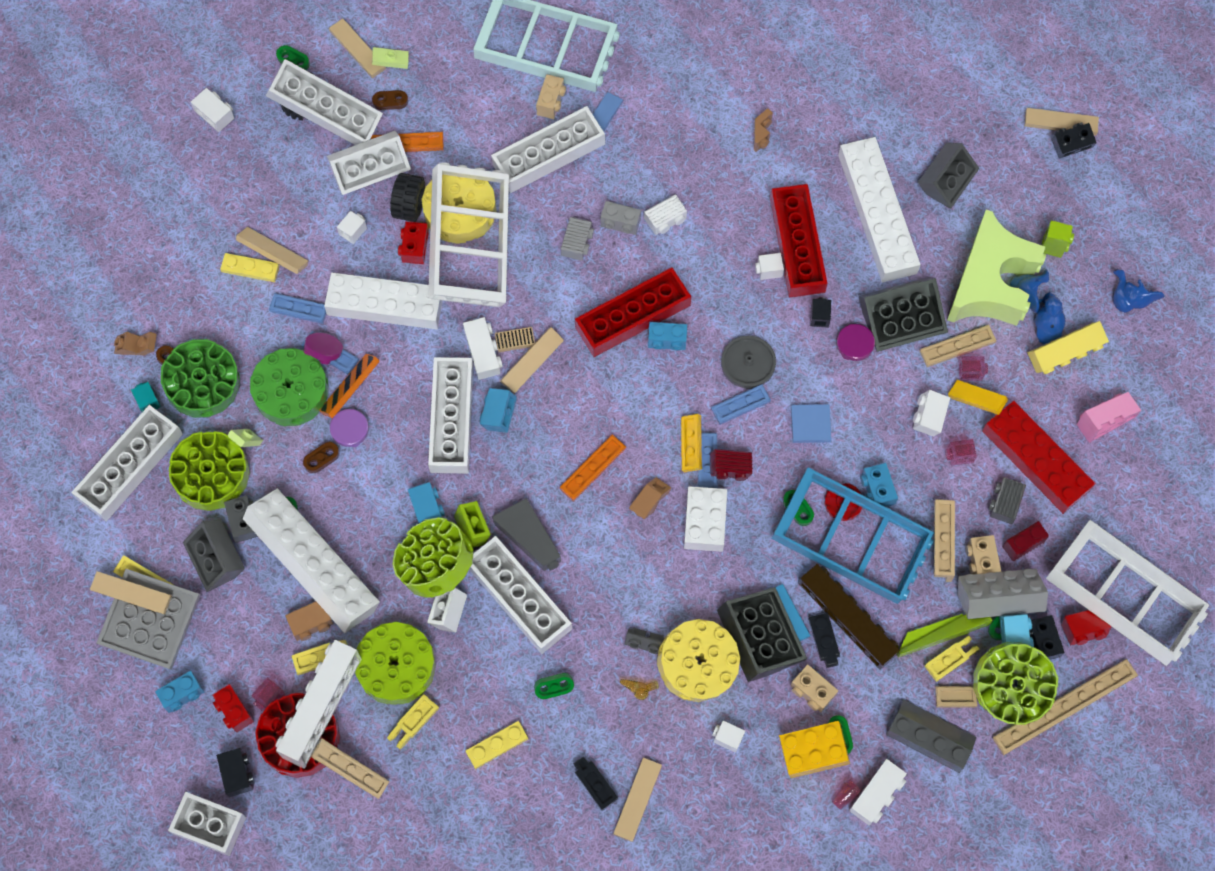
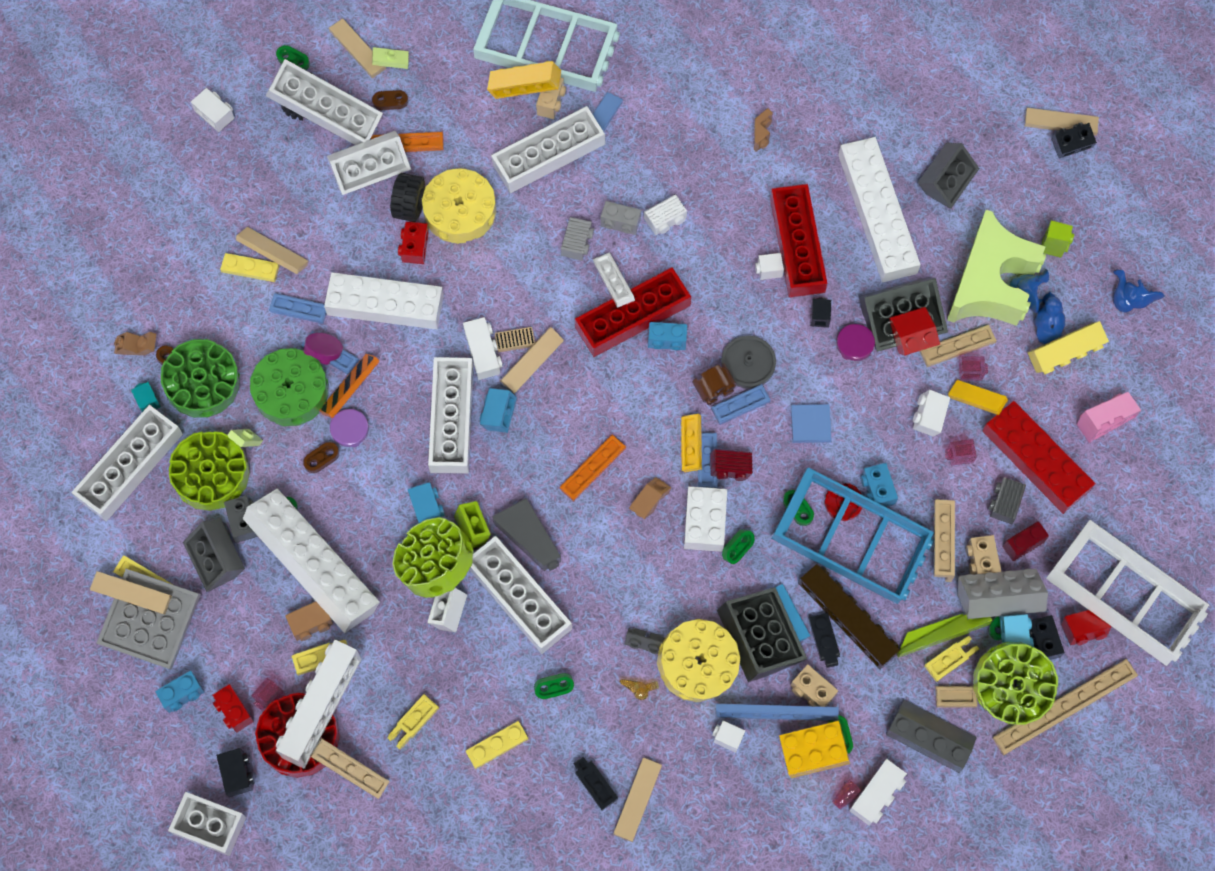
(352, 227): white brick -> none
(389, 682): lime brick -> none
(460, 294): white window -> none
(524, 80): none -> yellow brick
(613, 280): none -> white tile
(714, 383): none -> reddish brown brick
(737, 546): none -> green plate
(777, 712): none -> medium blue tile
(914, 331): none -> red slope

